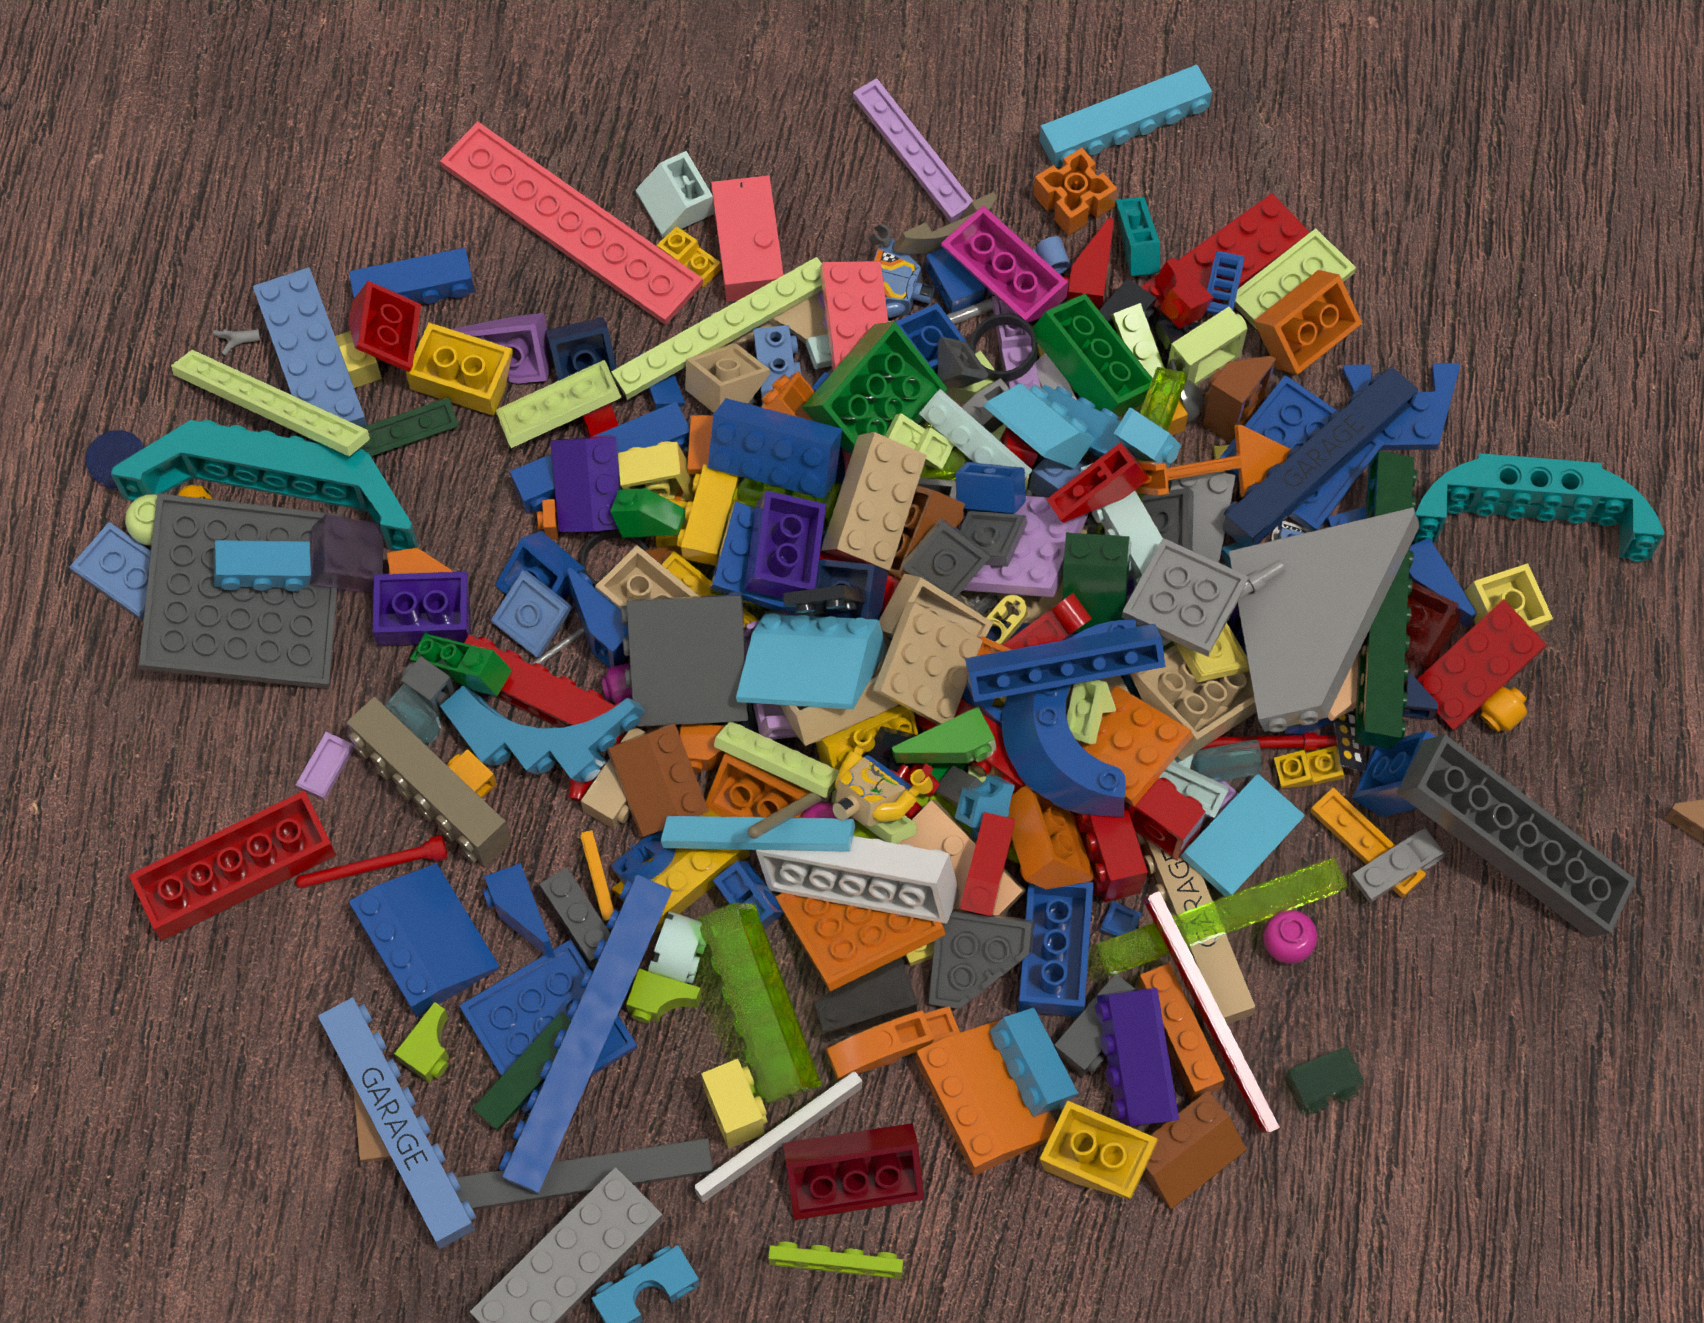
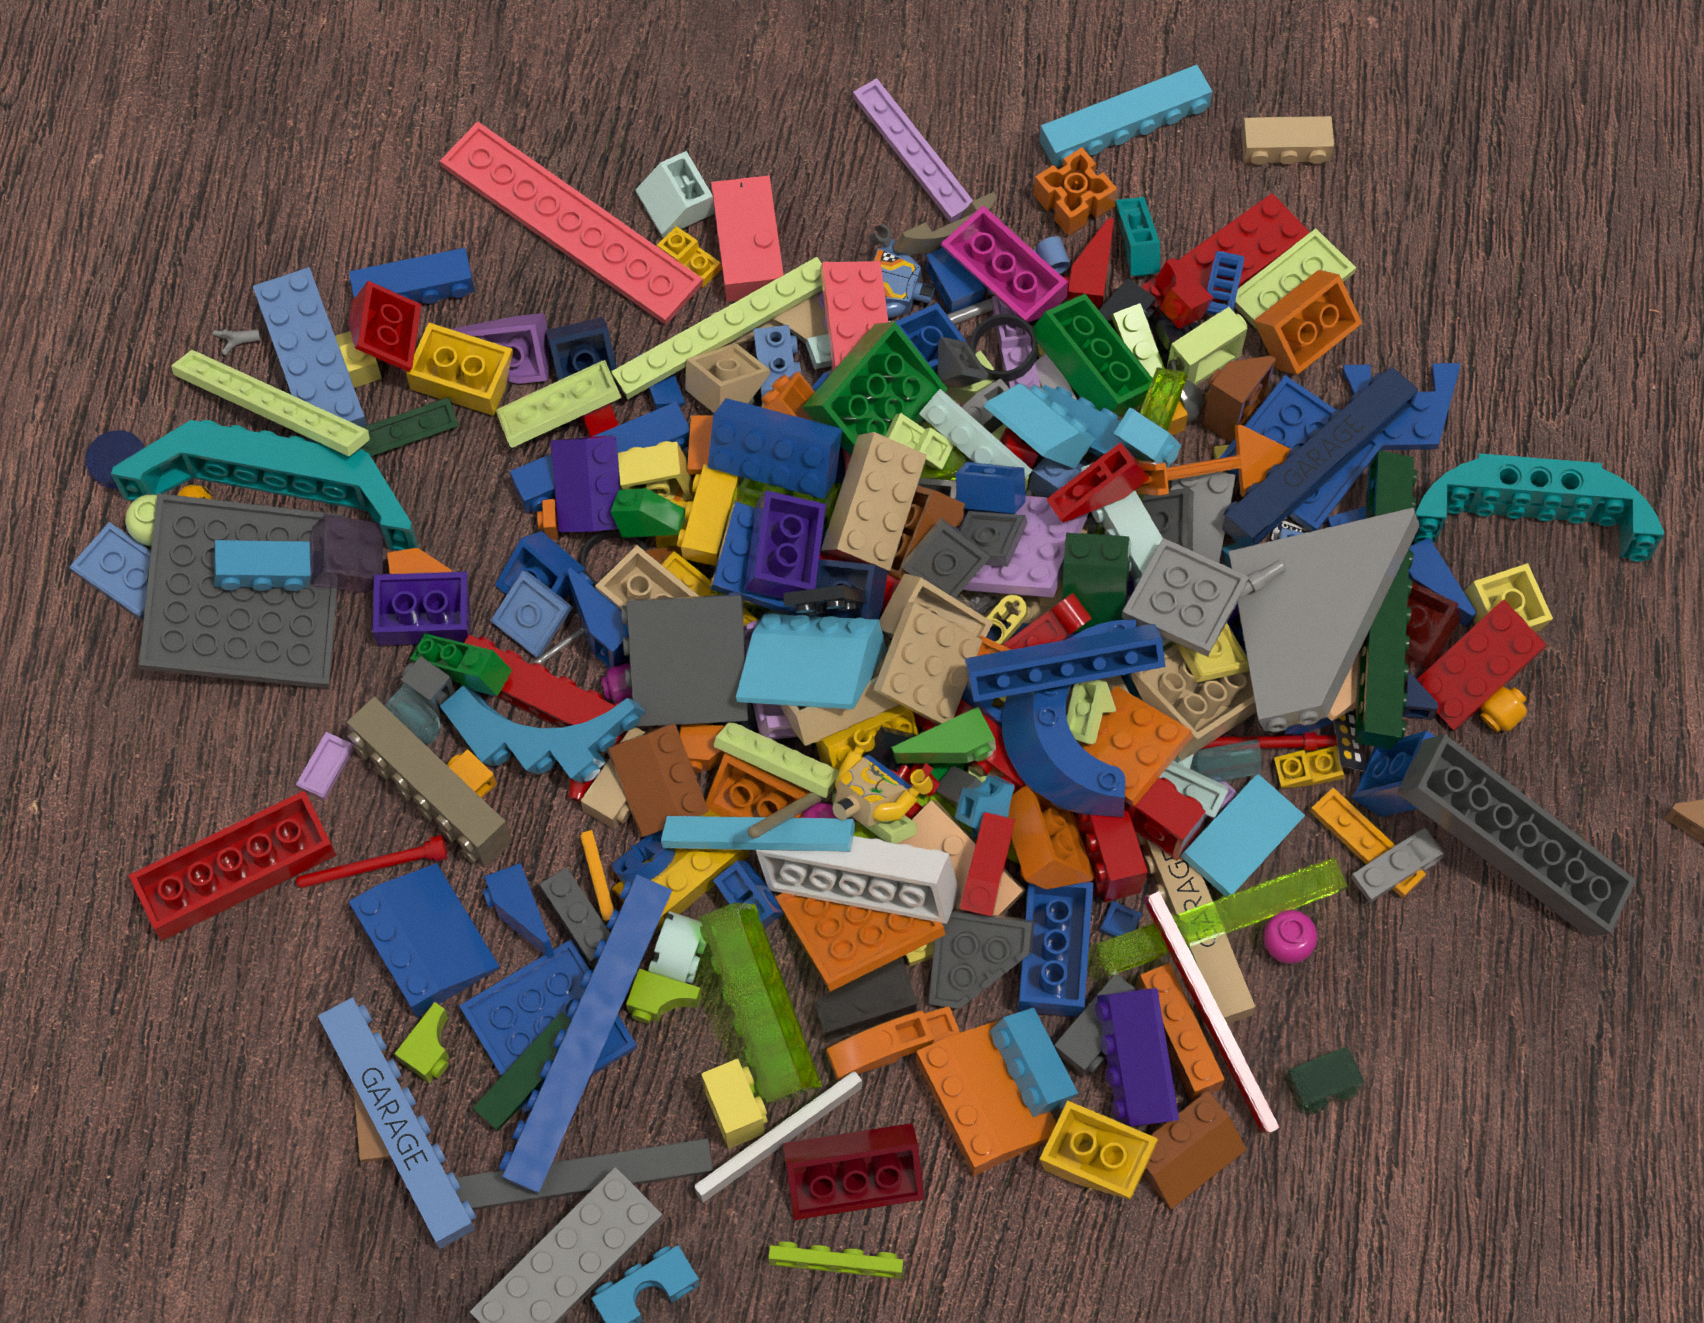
(1287, 140): none -> tan brick

